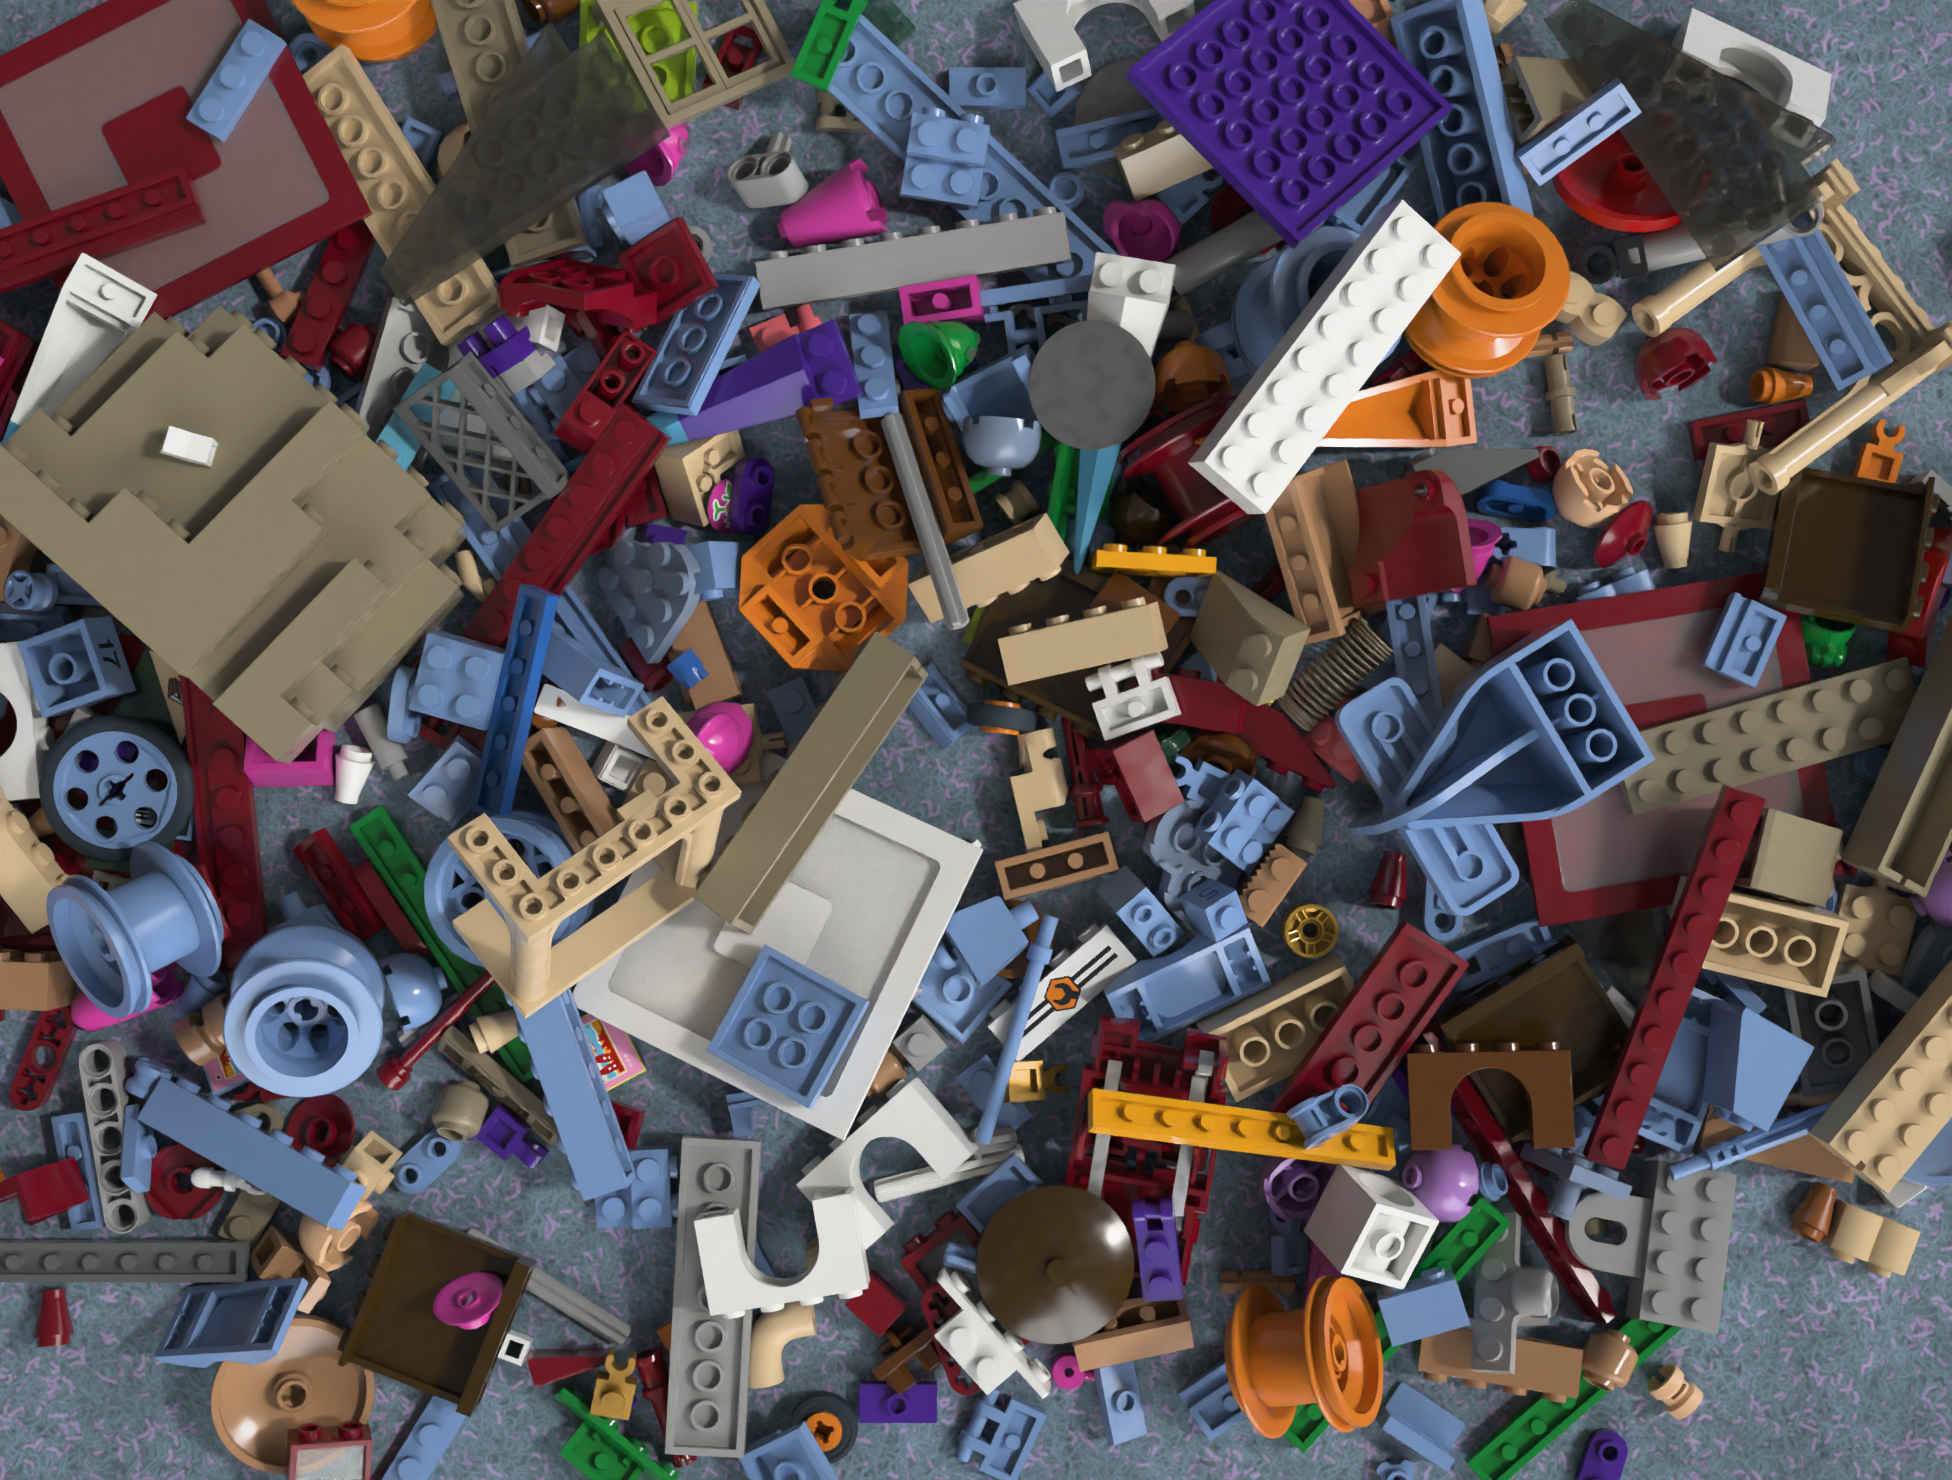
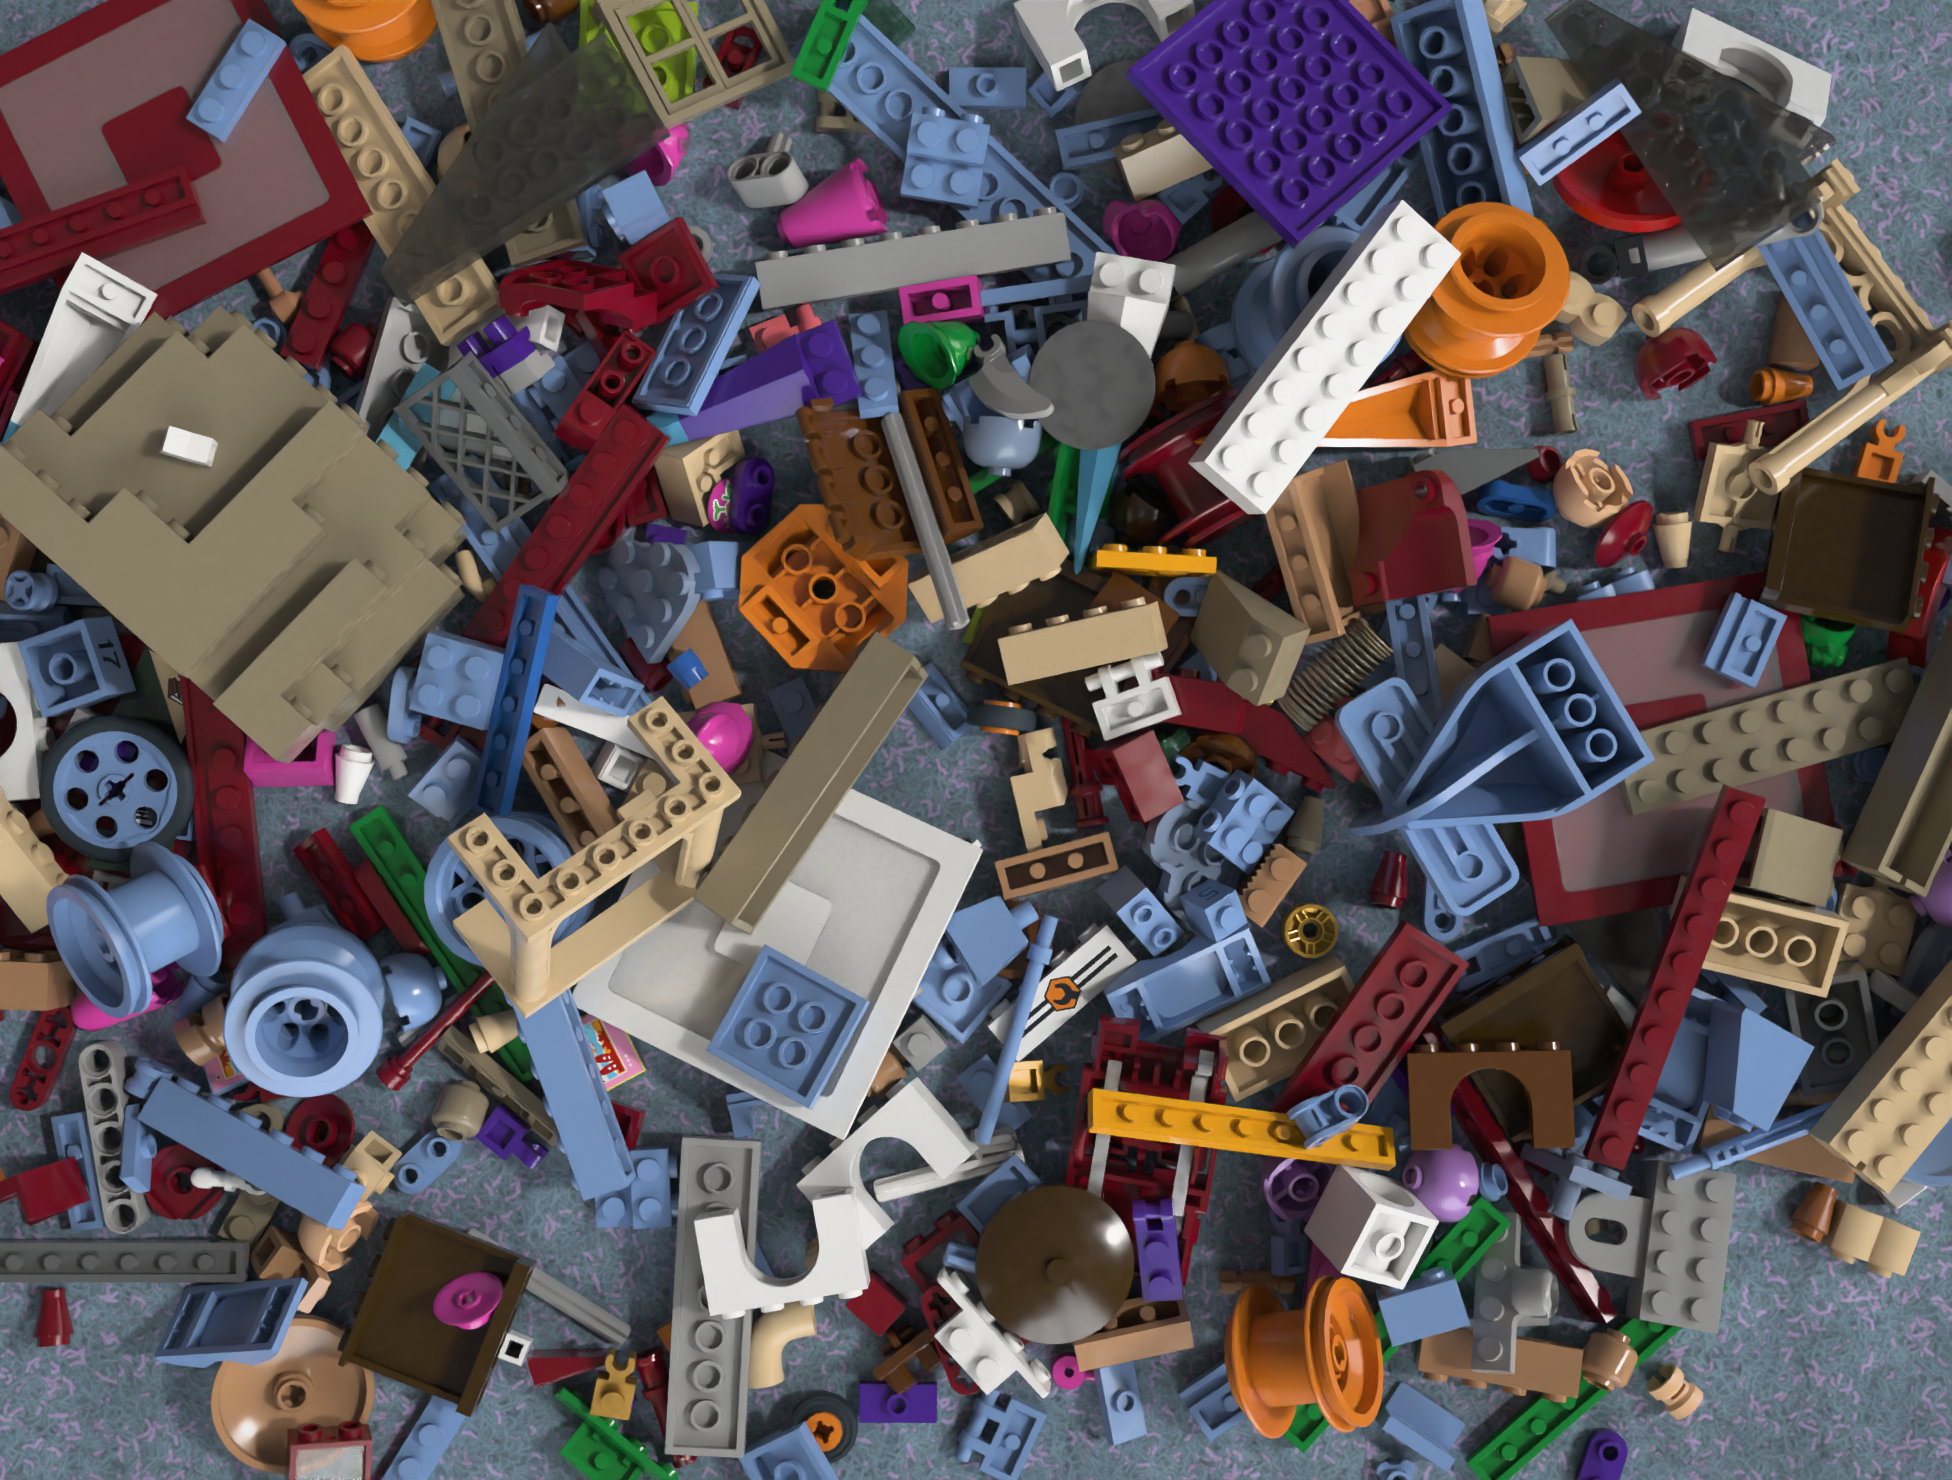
(1003, 389): none -> light grey piece

